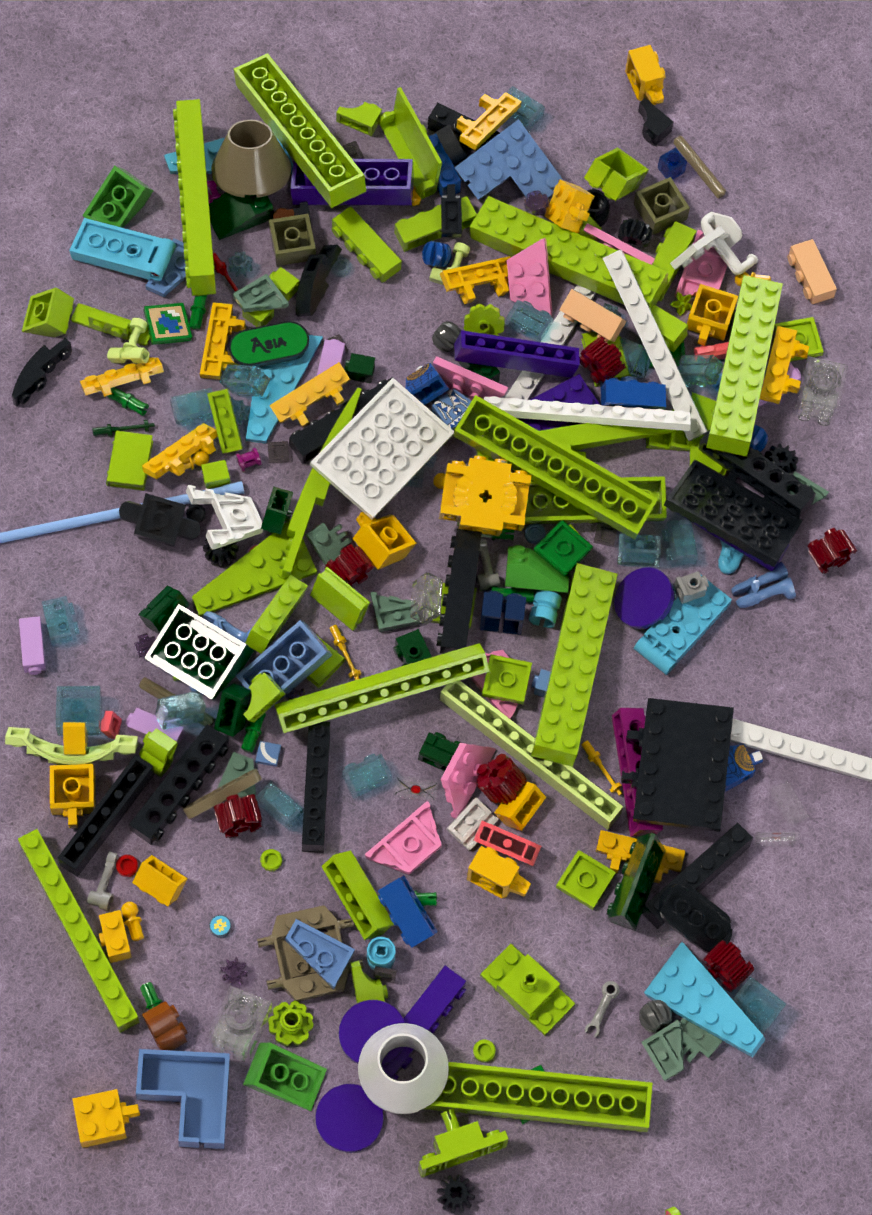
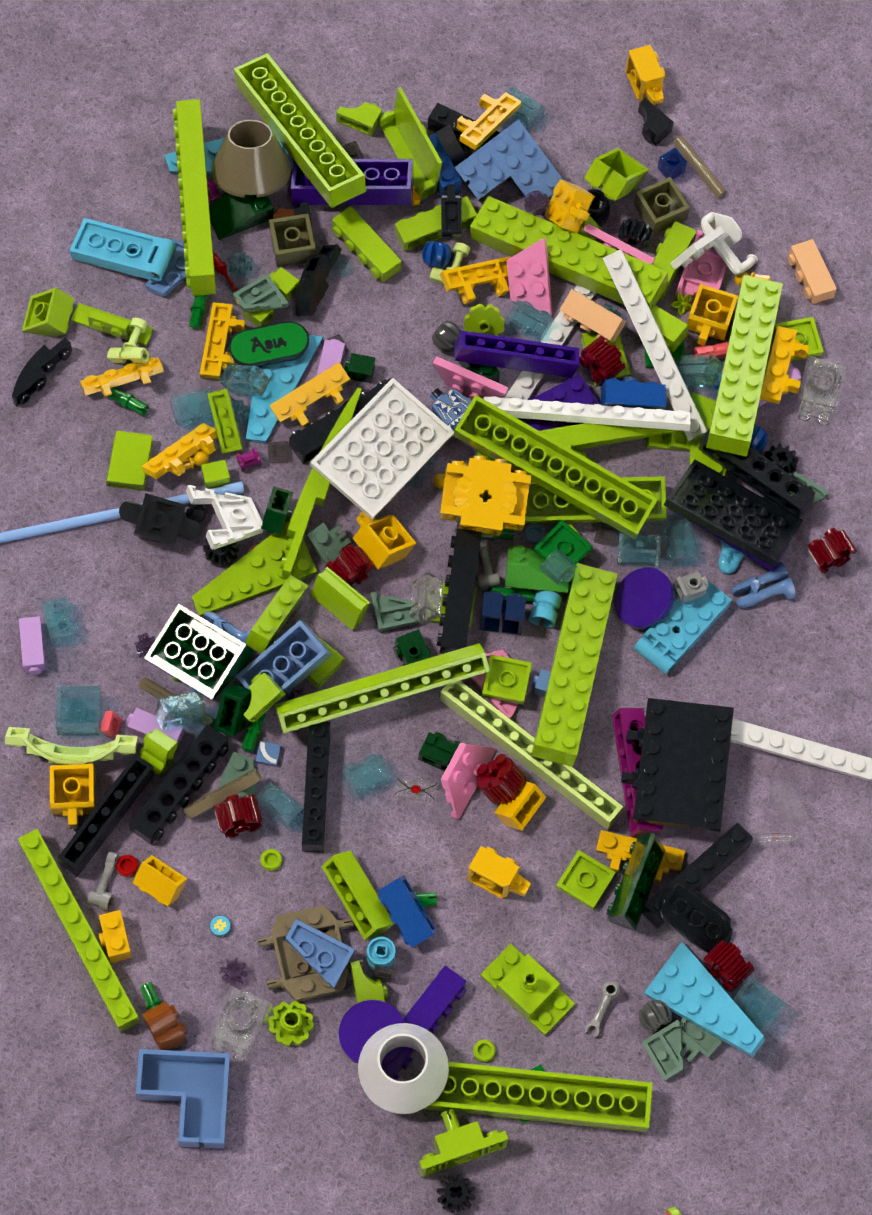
(75, 738): yellow slope -> none
(102, 1117): yellow hinge -> none
(108, 429): dark green piece -> none
(118, 198): bright green slope -> none
(129, 911): yellow axle -> none
(161, 608): dark green brick -> none
(167, 323): tile -> none
(285, 1076): bright green slope -> none
(340, 641): yellow piece -> none
(348, 1118): dark purple tile -> none
(408, 843): bright pink wing -> none
(425, 384): blue torso -> none
(468, 822): white plate -> none
(507, 843): coral brick -> none
(559, 567): none -> clear light blue brick
(594, 756): yellow piece -> none
(636, 358): clear light blue slope -> none
(741, 765): torso -> none

